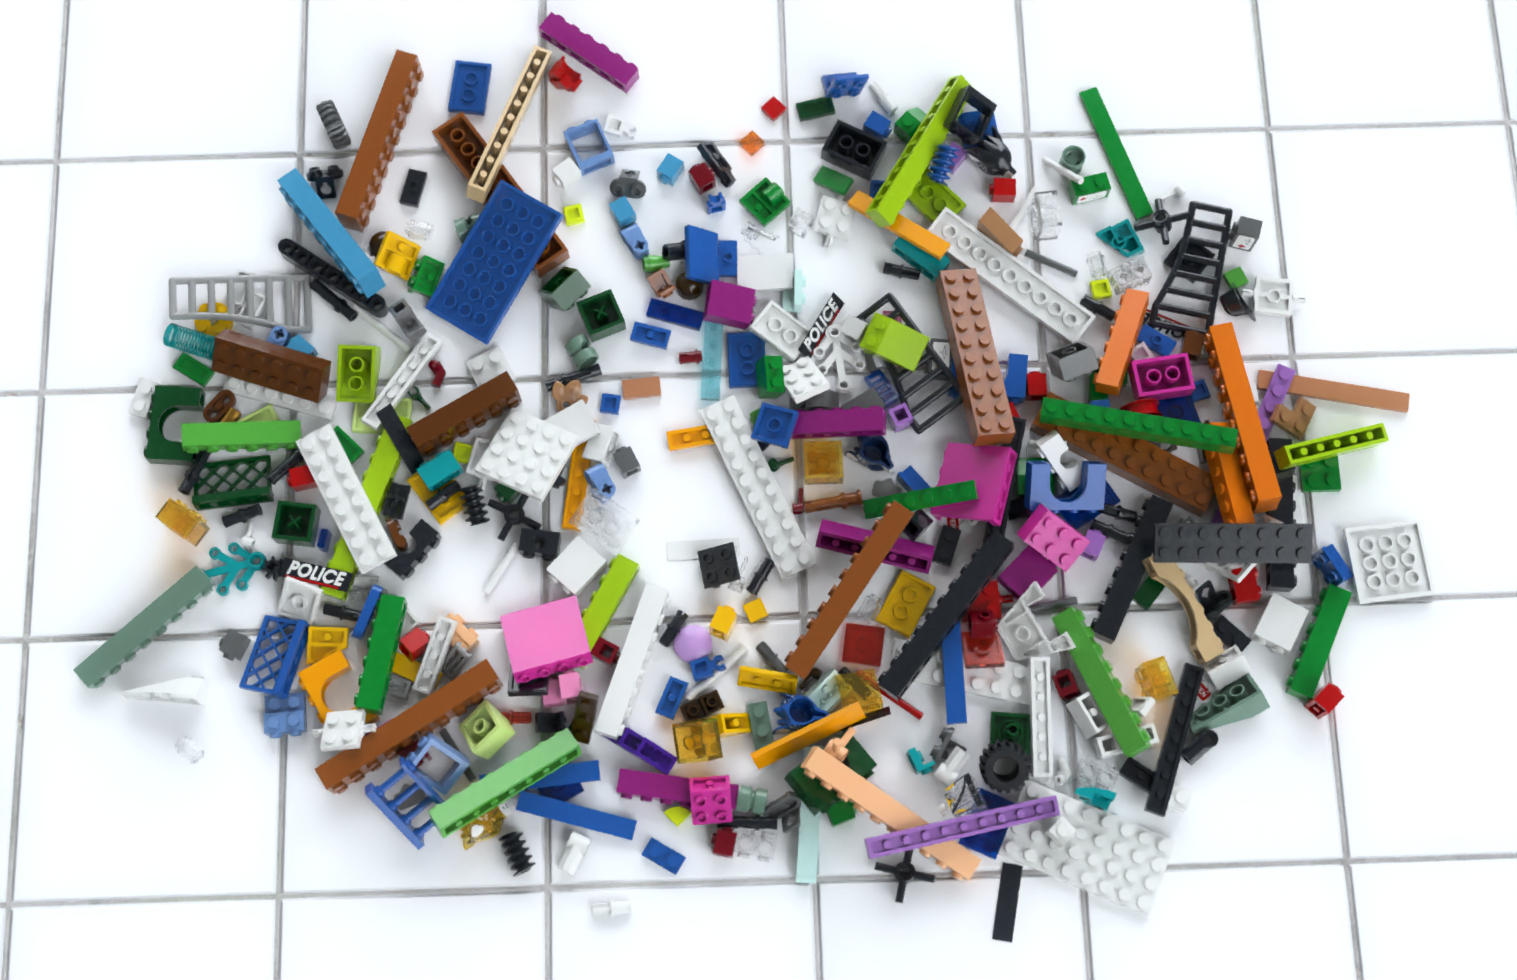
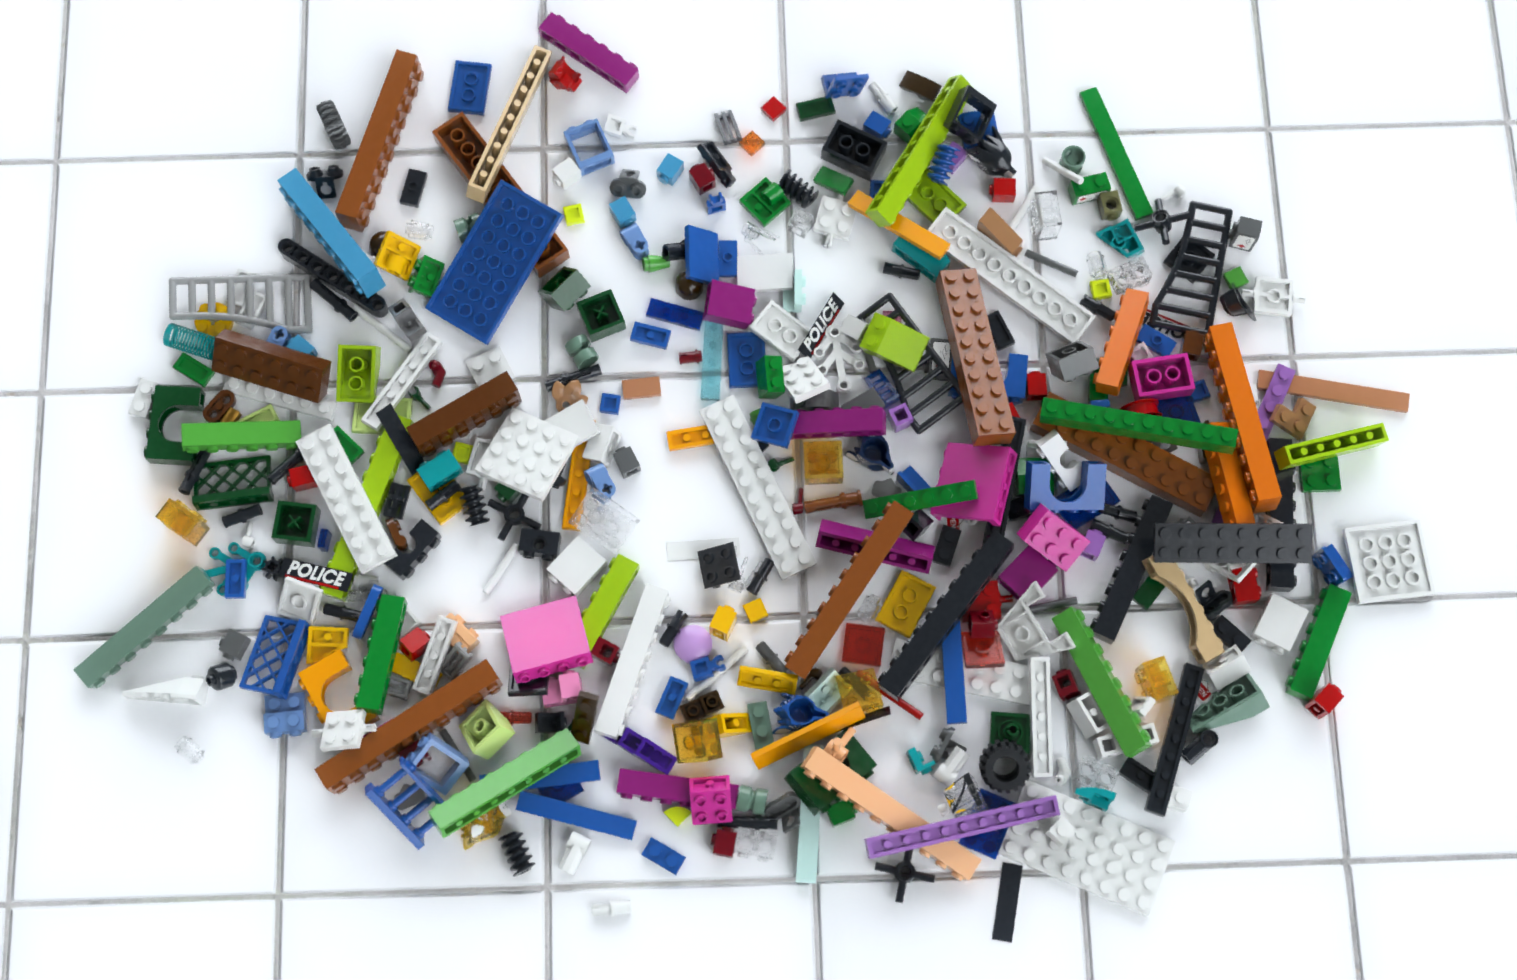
(221, 676): none -> black head
(235, 579): none -> blue plate
(660, 283): bracket -> none
(724, 116): none -> tile
(797, 190): none -> black piece
(920, 85): none -> dark brown slope
(1001, 335): none -> black tile
(1109, 198): none -> olive brick

